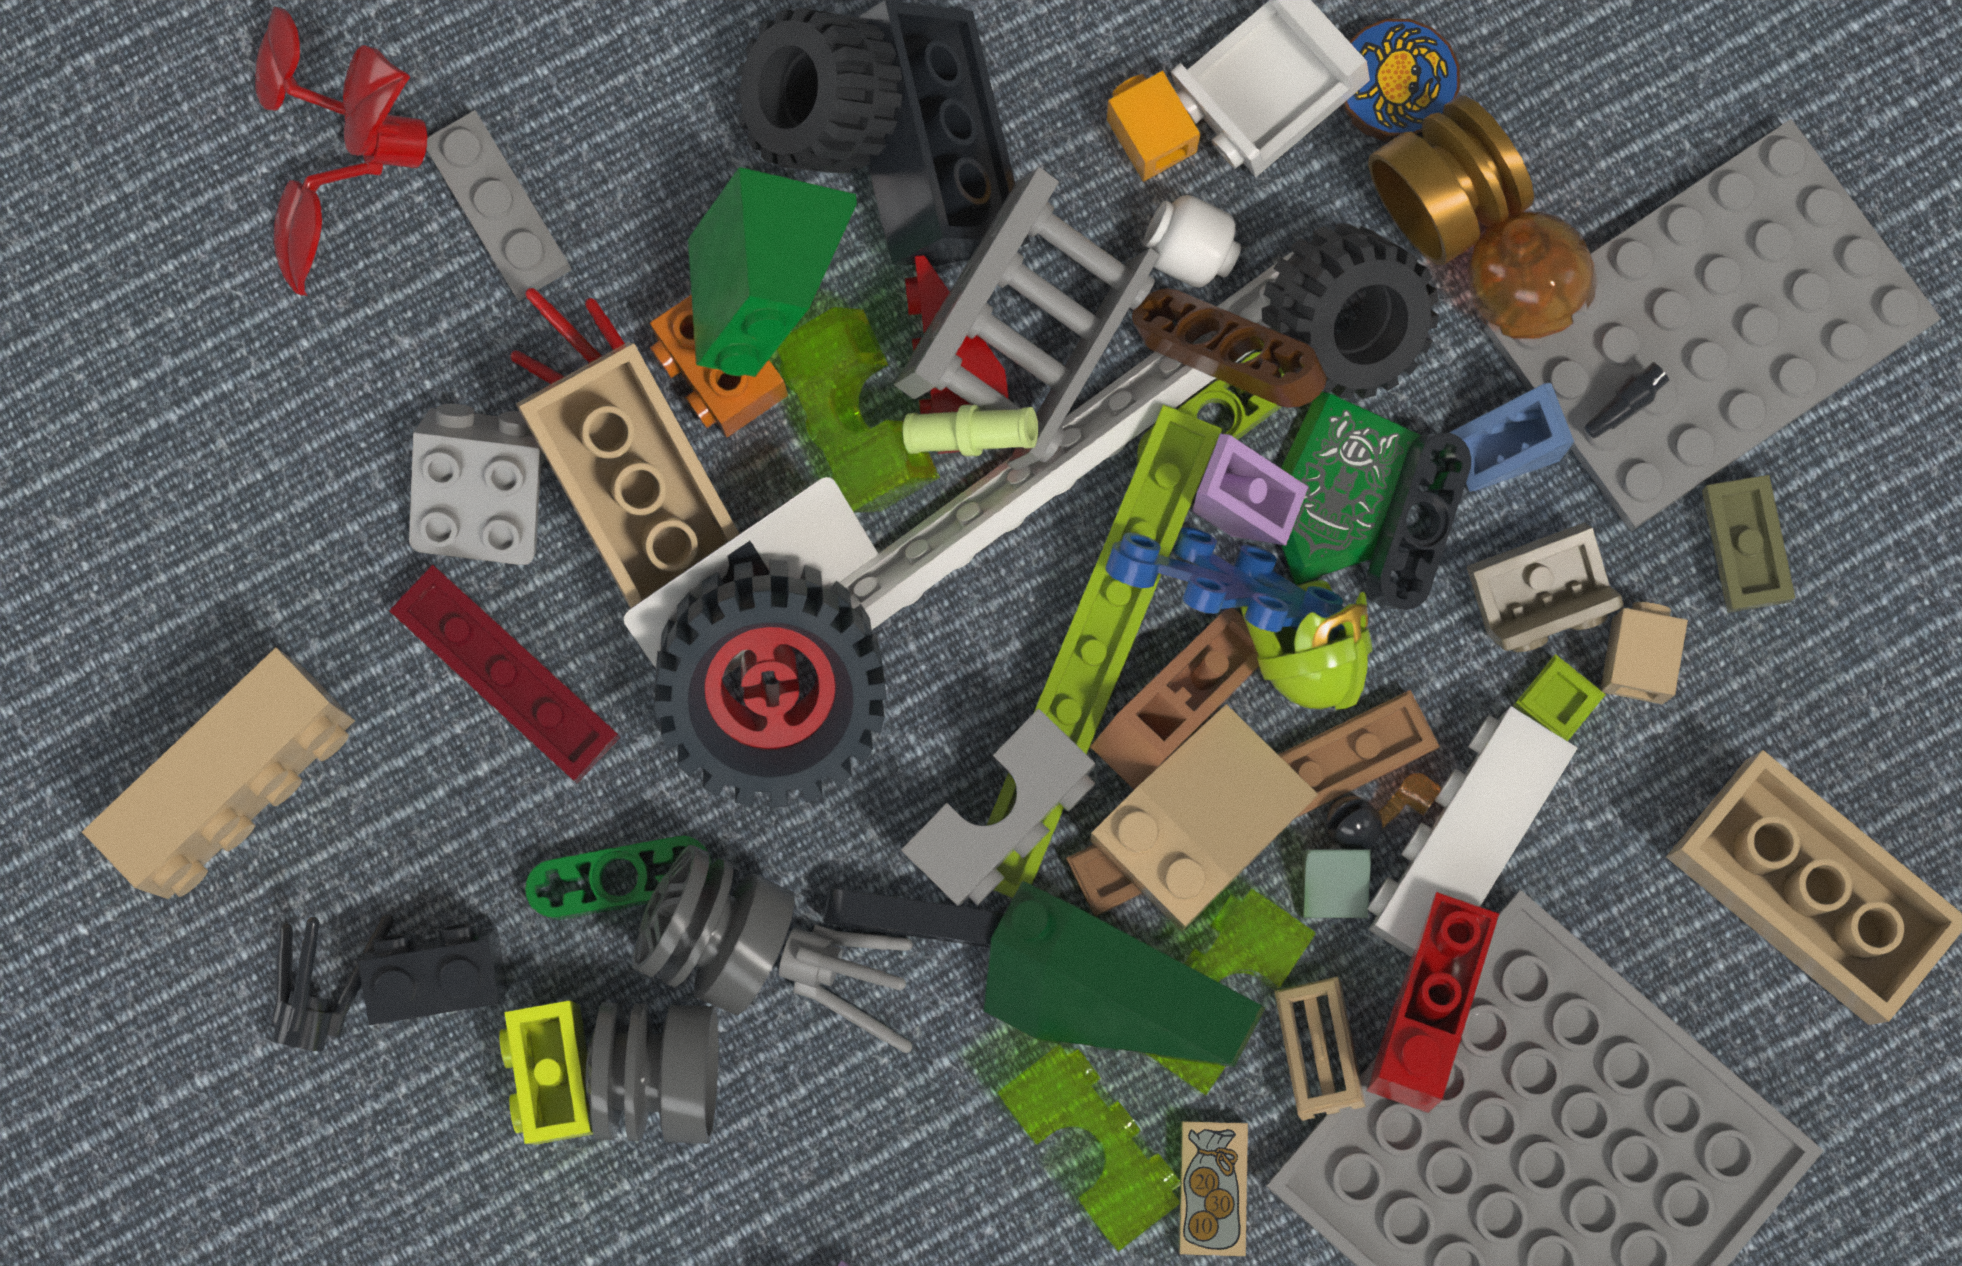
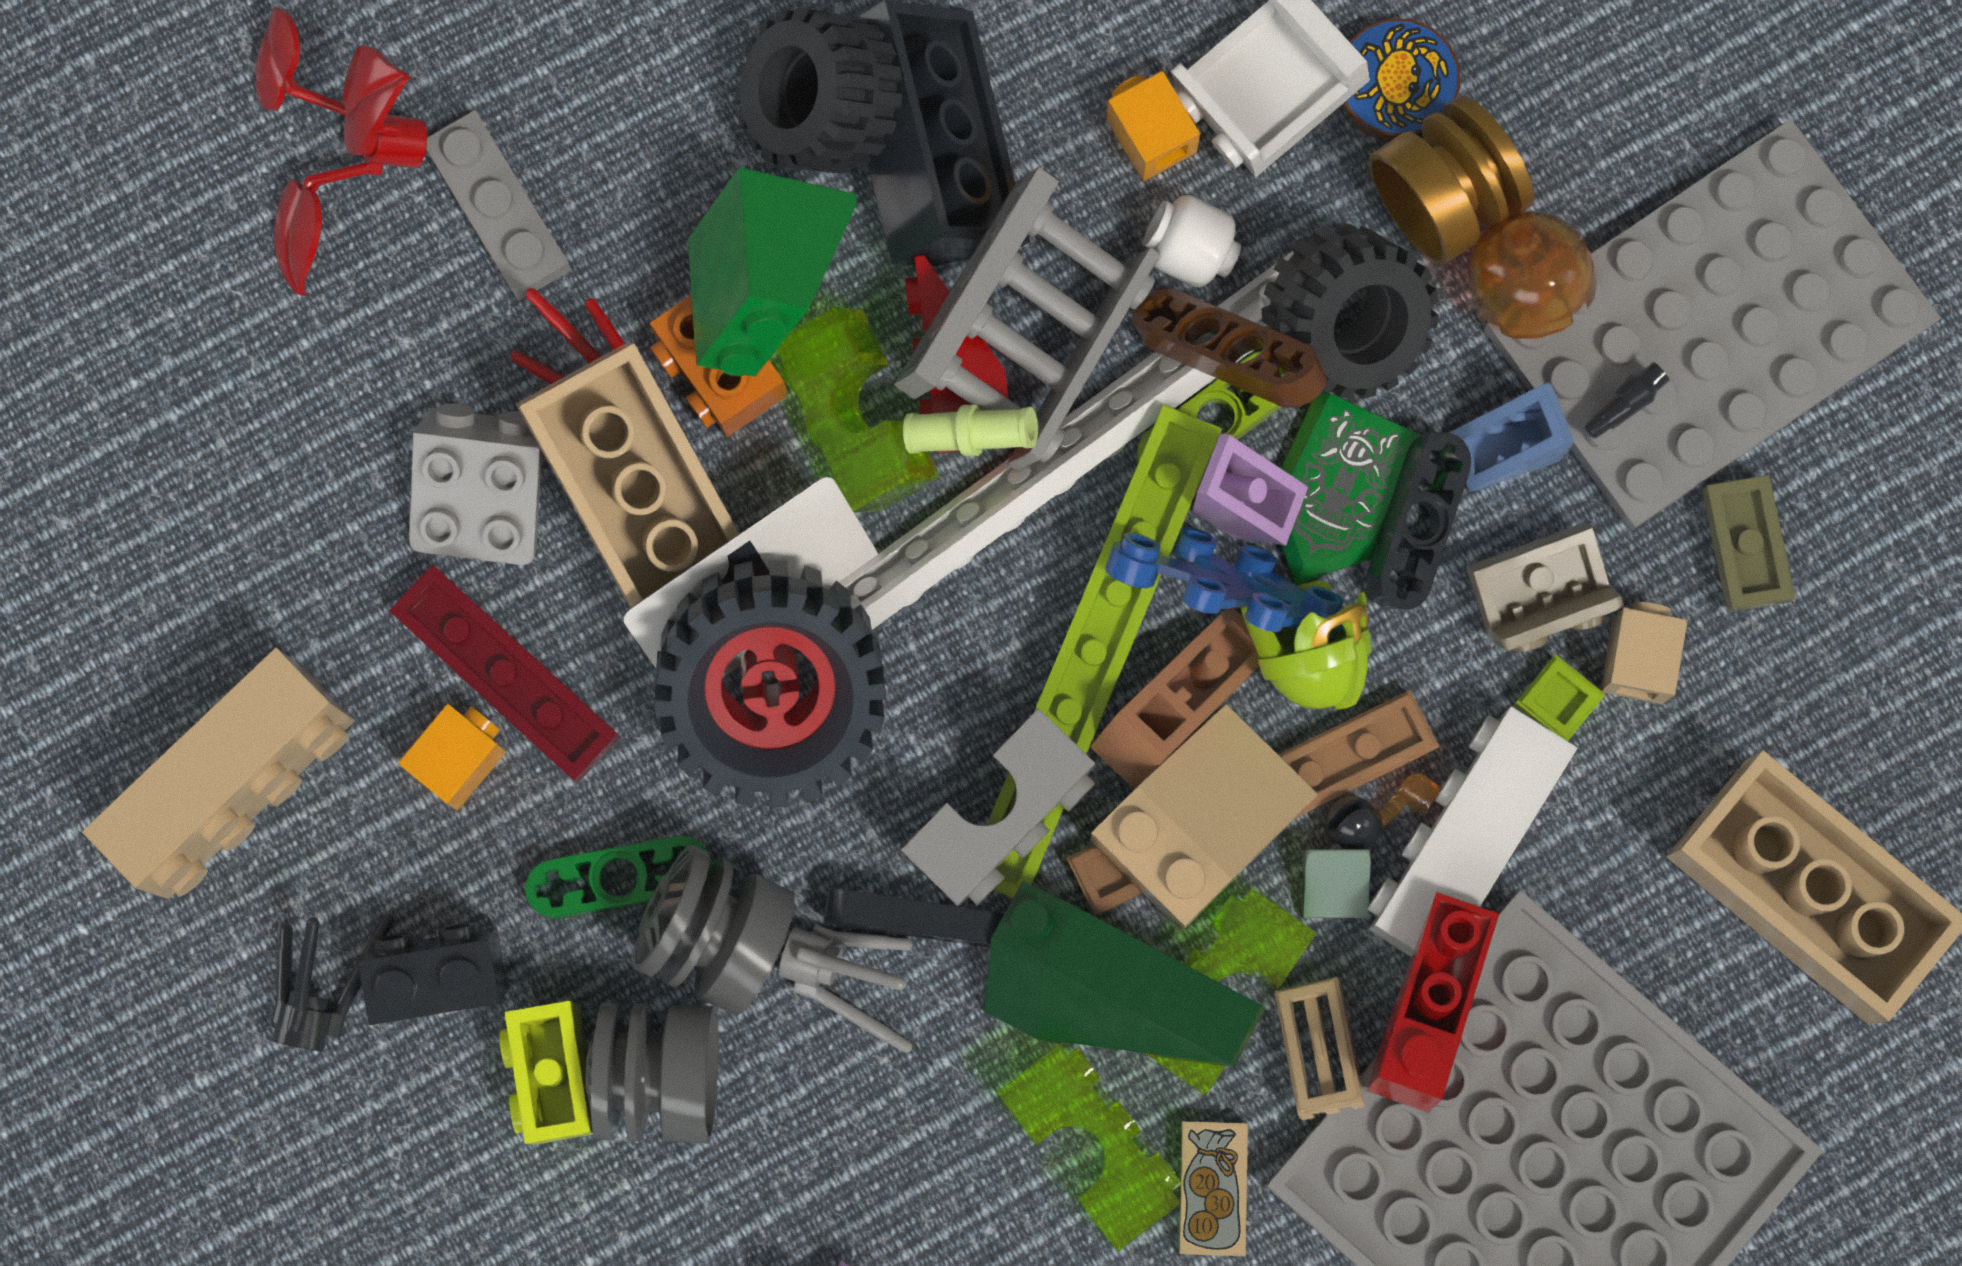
(454, 754): none -> light orange brick

